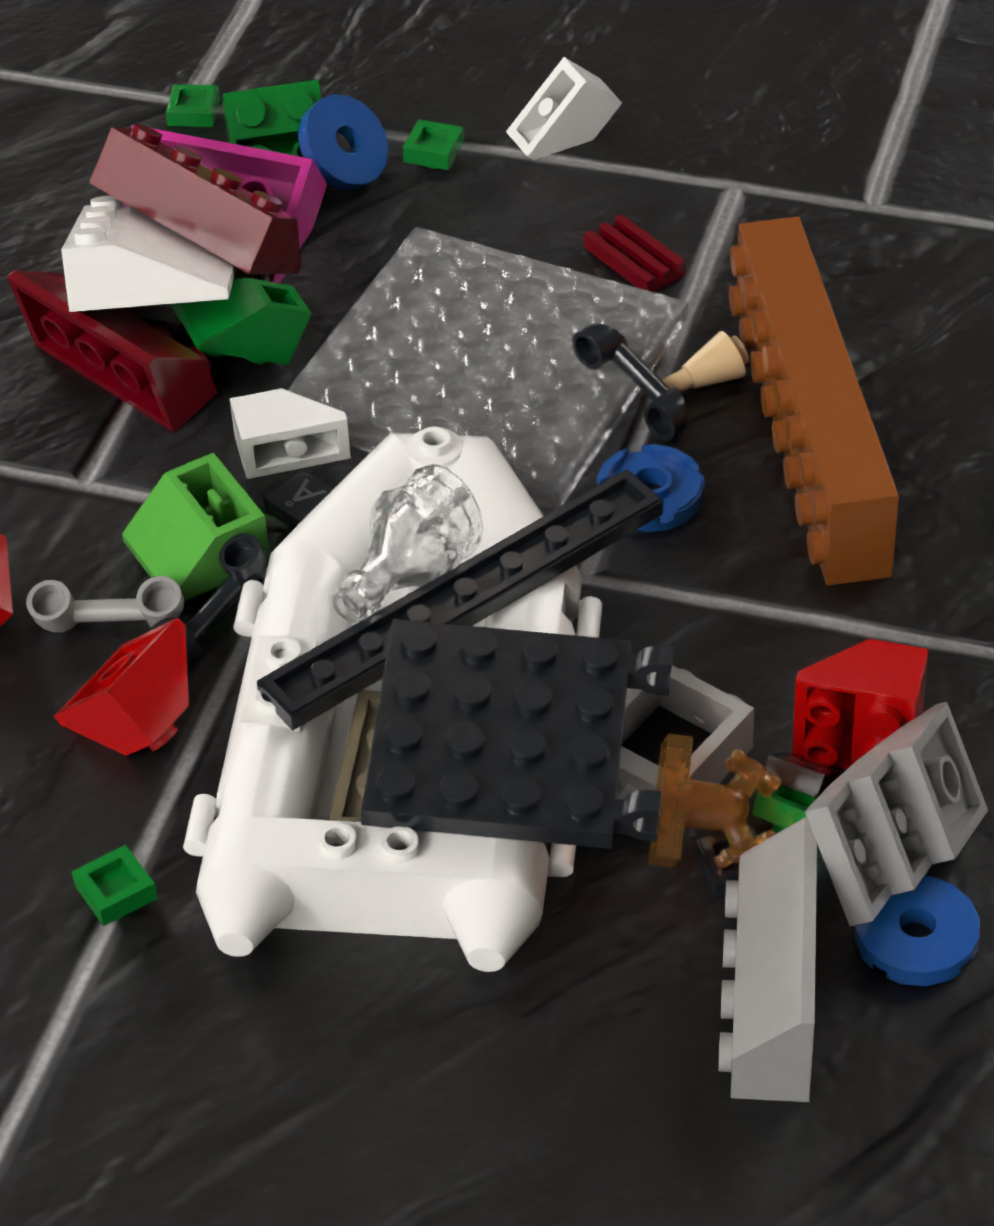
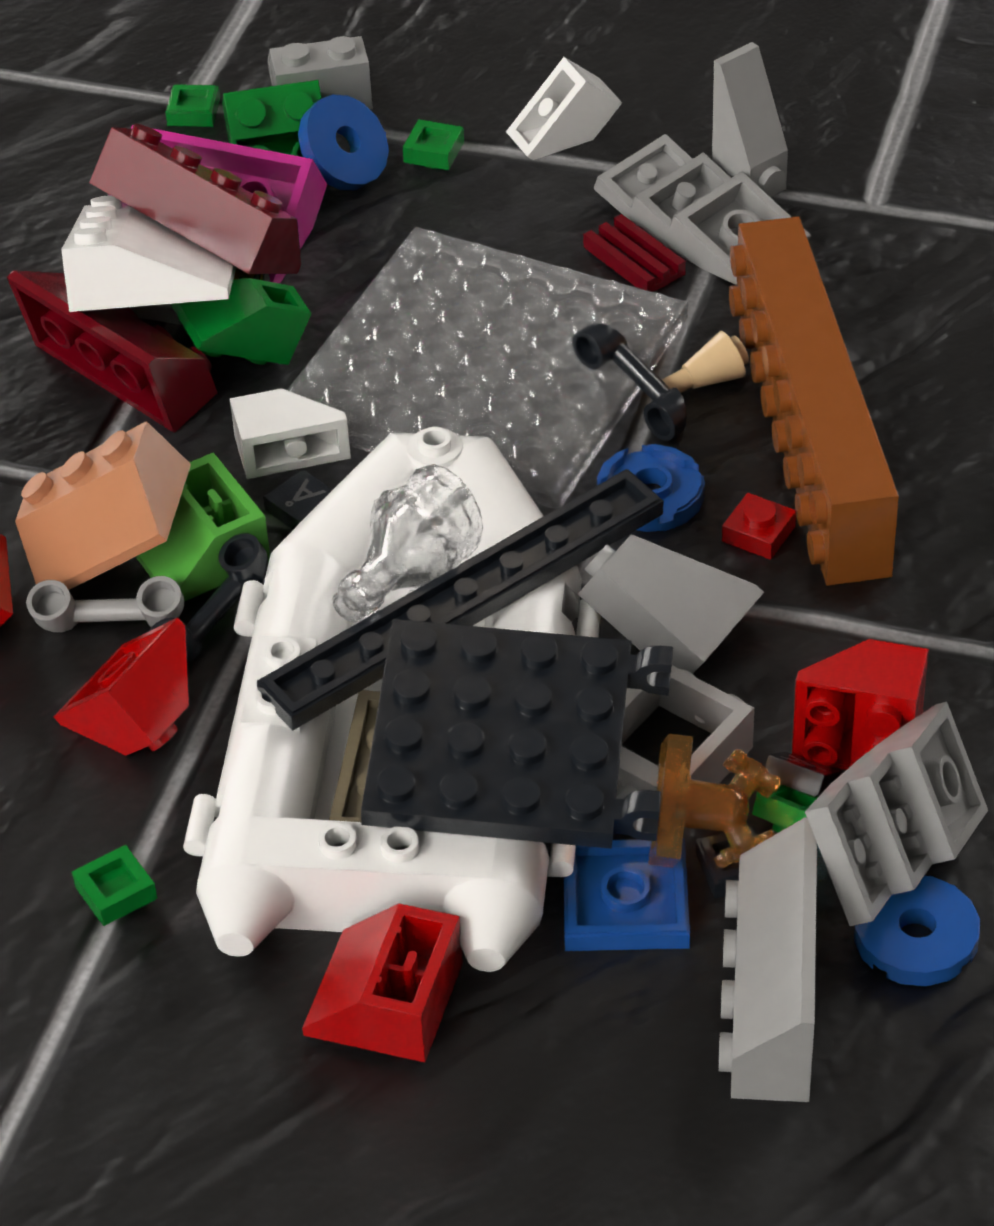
(101, 506): none -> nougat slope
(337, 64): none -> light grey slope
(389, 982): none -> red slope
(624, 902): none -> blue tile
(667, 599): none -> light grey slope
(687, 202): none -> light grey slope
(746, 121): none -> light grey slope
(759, 526): none -> red plate

